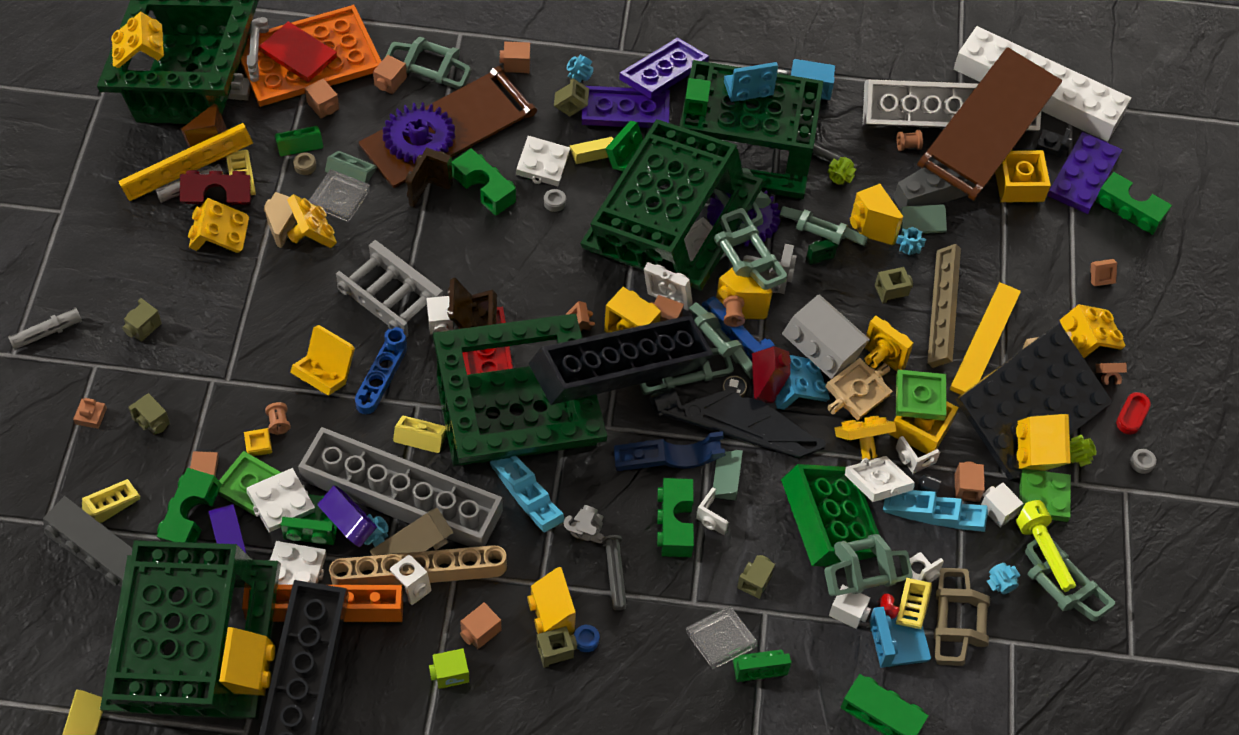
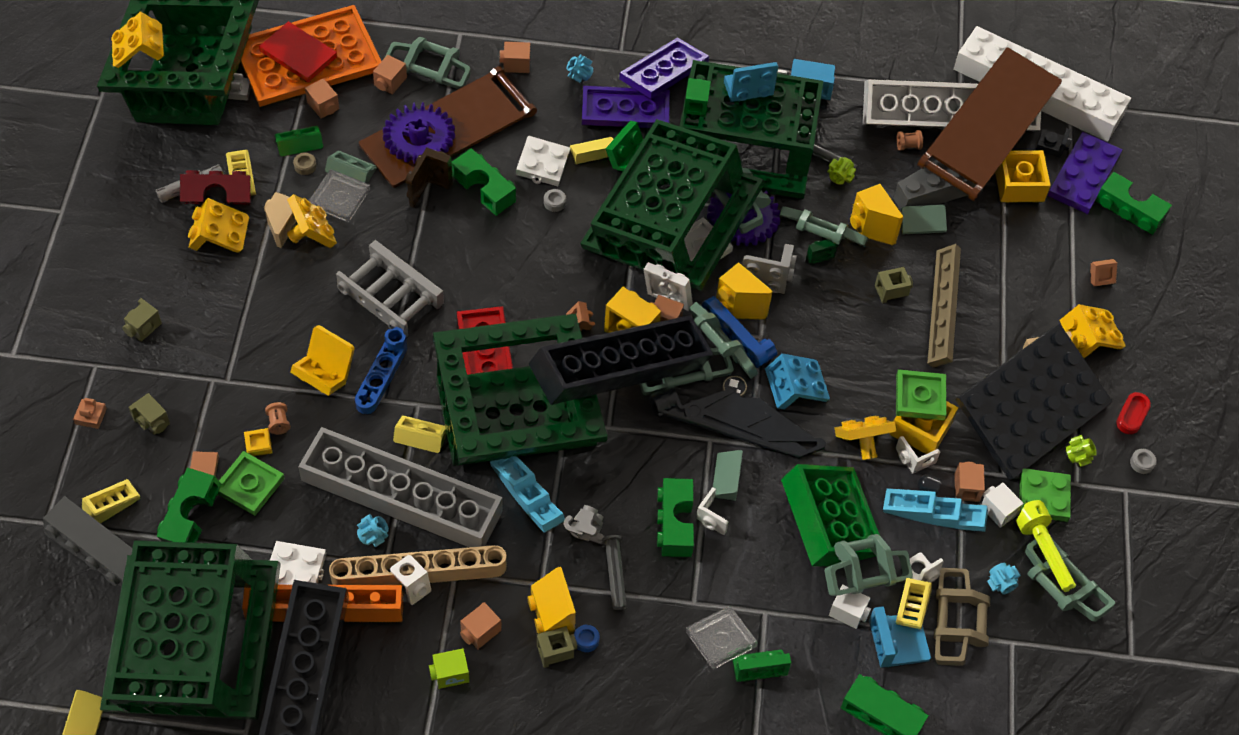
(45, 328): light grey pin -> none
(189, 159): yellow tile -> none
(204, 127): reddish brown slope -> none
(226, 526): dark purple beam -> none
(246, 662): yellow slope -> none
(258, 25): light grey hinge -> none
(279, 498): white plate -> none
(311, 528): green bracket -> none
(347, 516): dark purple beam -> none
(419, 536): dark tan slope -> none
(438, 314): white brick -> none
(469, 309): dark brown bracket -> none
(571, 98): olive brick -> none
(662, 453): dark blue piece -> none
(734, 311): nougat bush -> none
(742, 268): sand green bar -> none
(756, 576): olive brick -> none
(770, 373): dark red slope -> none
(825, 336): light grey slope -> none
(858, 389): tan plate -> none
(879, 478): white plate -> none
(887, 345): yellow plate -> none
(887, 602): red arm -> none
(910, 241): medium azure gear -> none
(985, 338): yellow tile -> none
(1043, 442): yellow slope -> none
(1111, 369): nougat tile -> none

